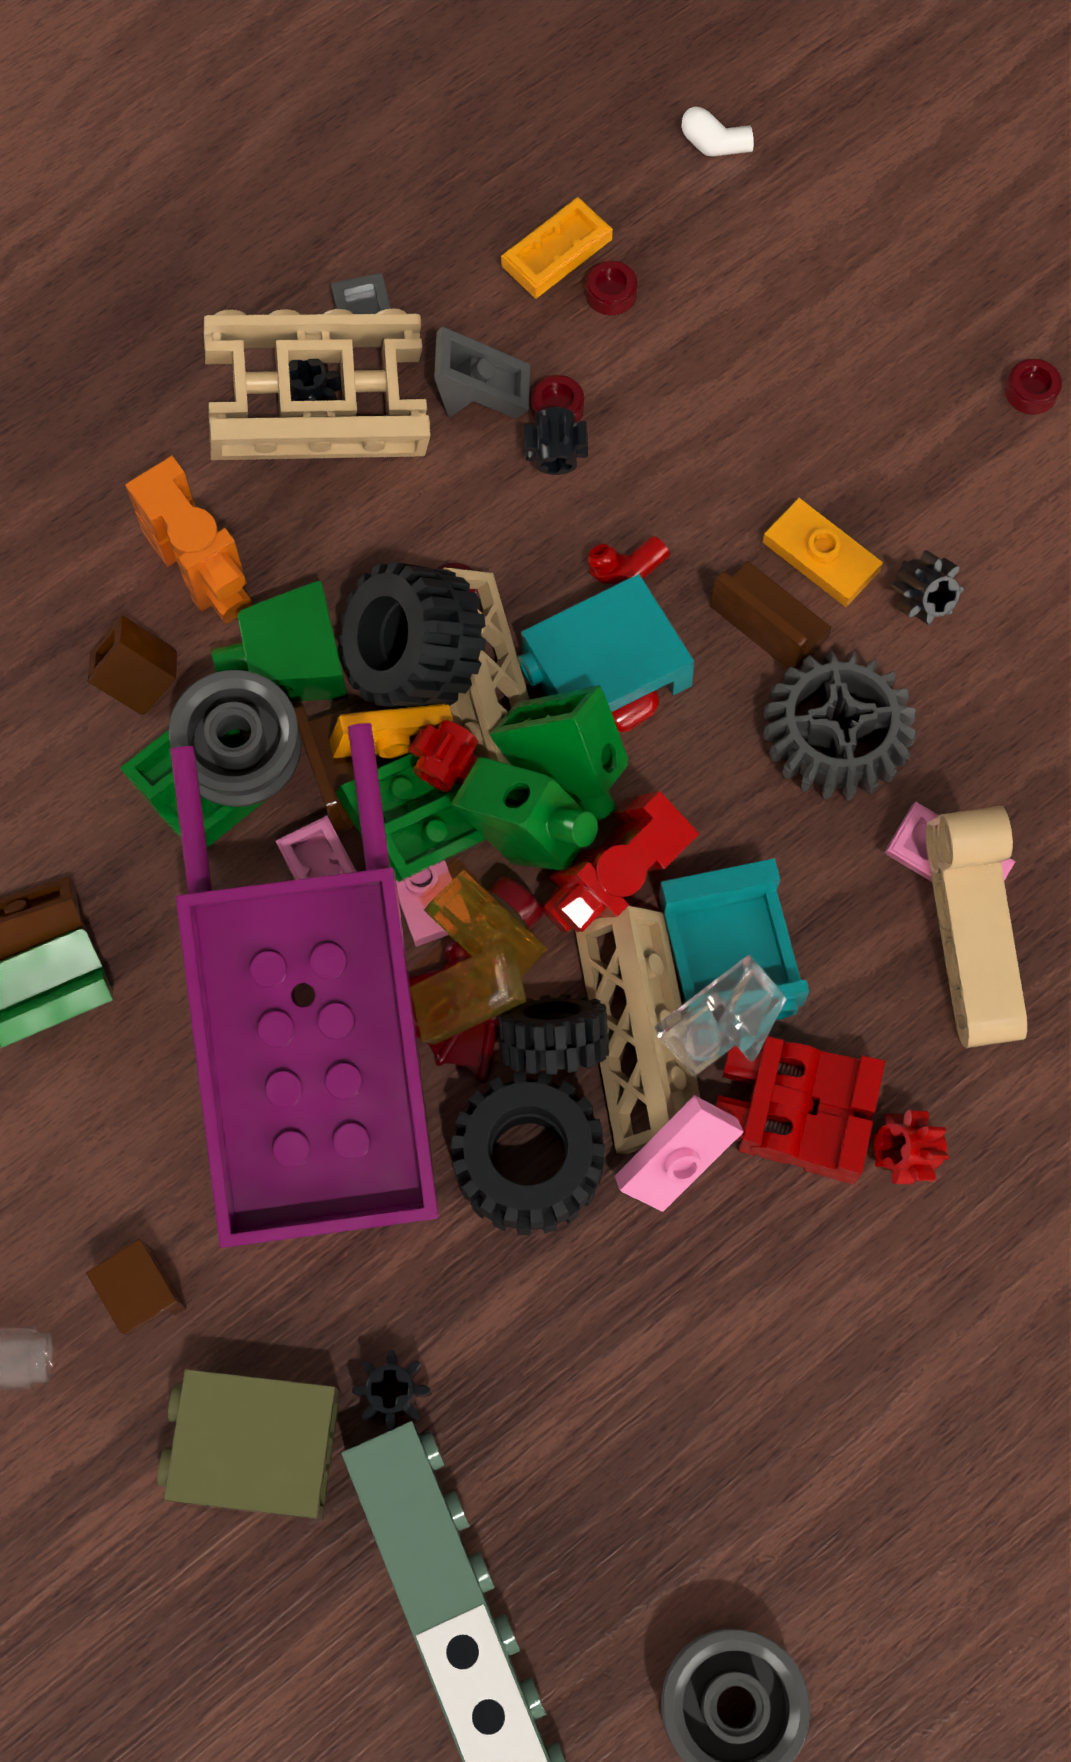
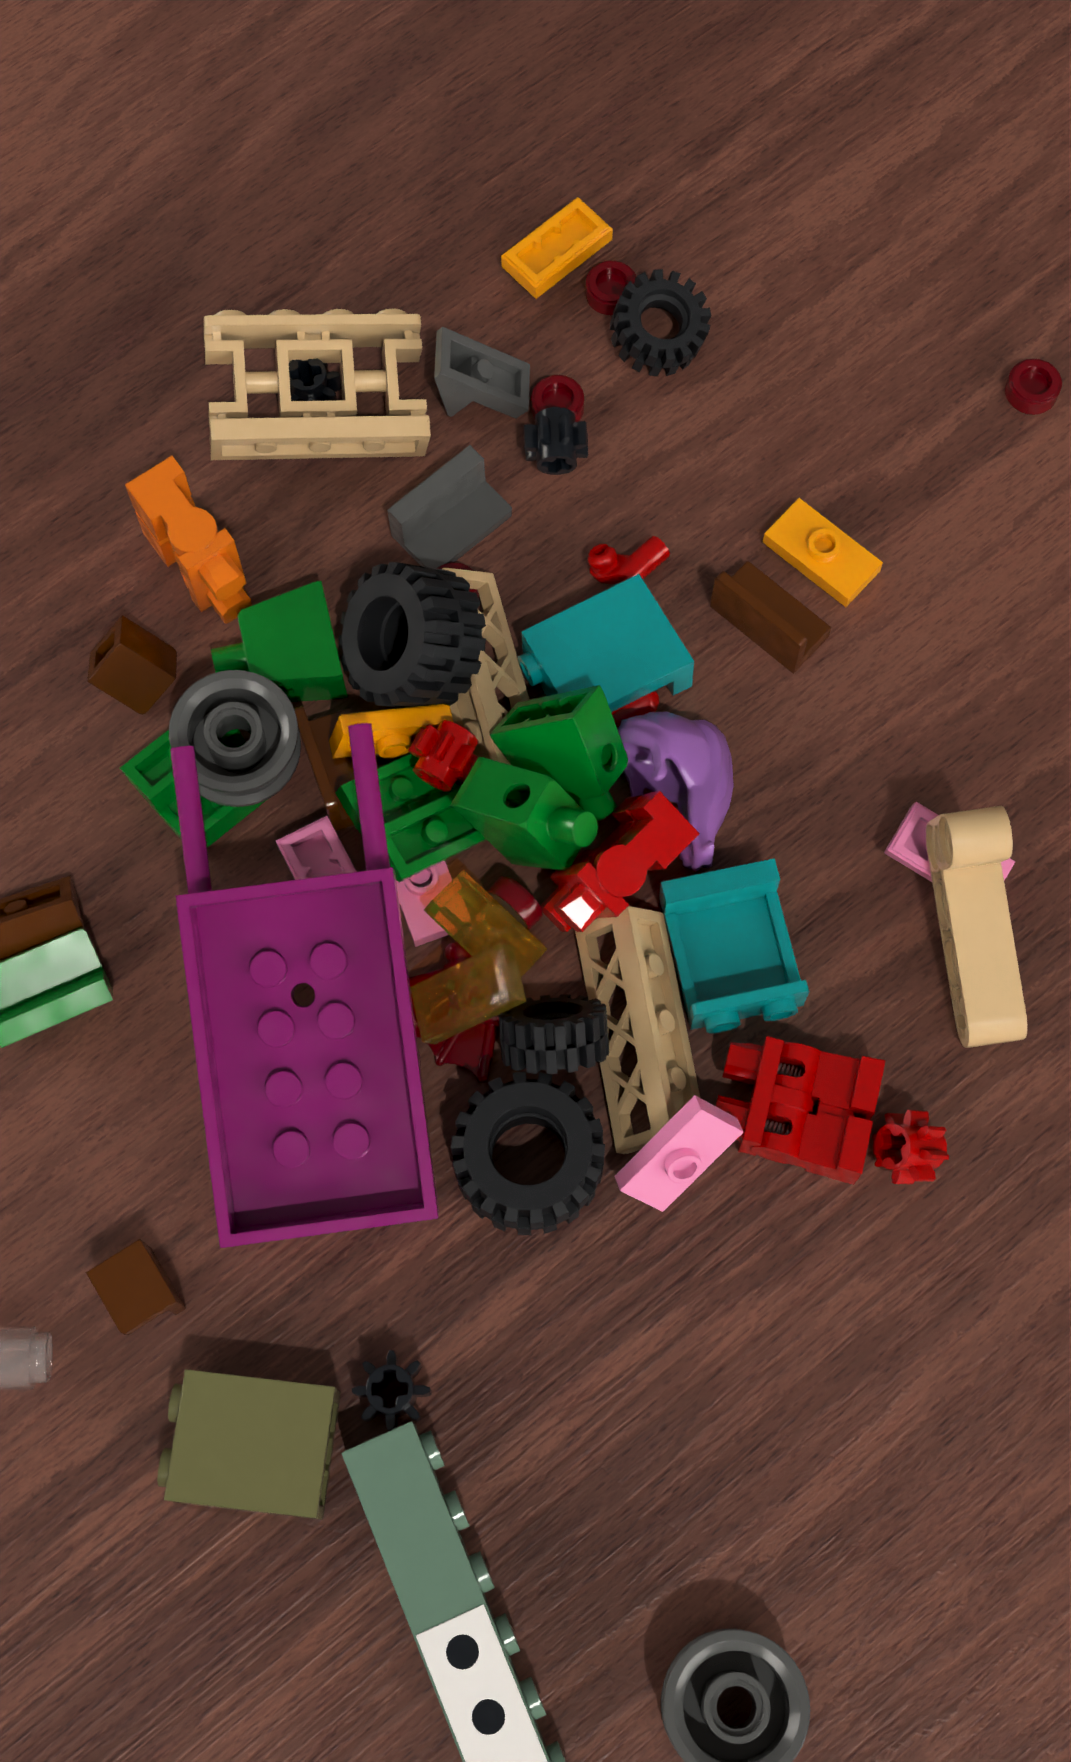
(361, 294): dark grey plate -> none
(448, 512): none -> dark grey panel
(676, 300): none -> black tyre
(689, 767): none -> medium lavender piece
(712, 137): white arm -> none
(725, 1014): clear slope -> none
(880, 713): dark grey gear -> none
(927, 587): black gear -> none

